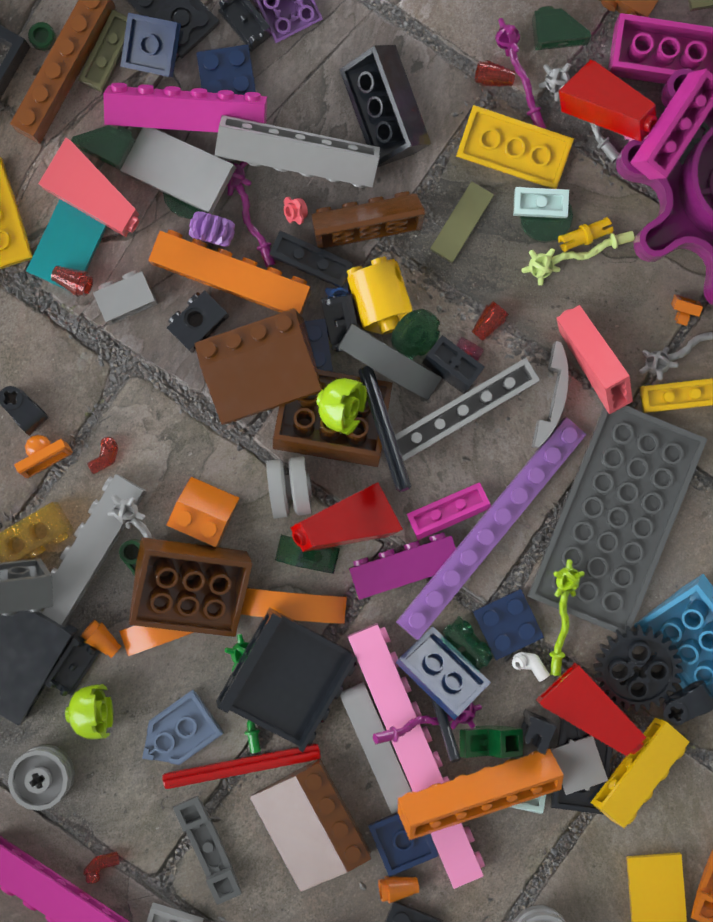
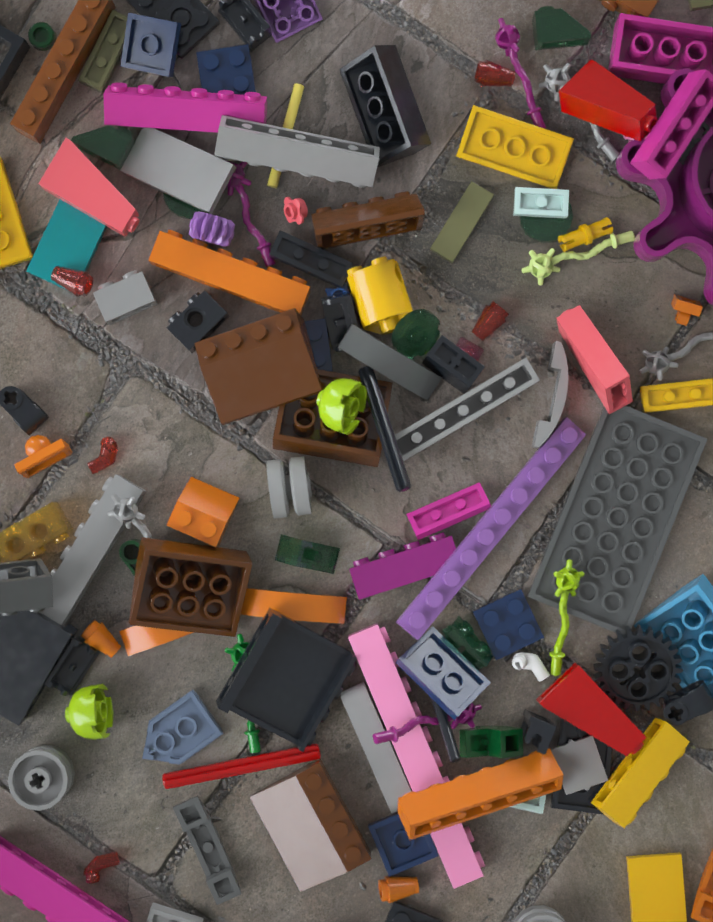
(288, 123): none -> light yellow bar
(352, 520): red slope -> none

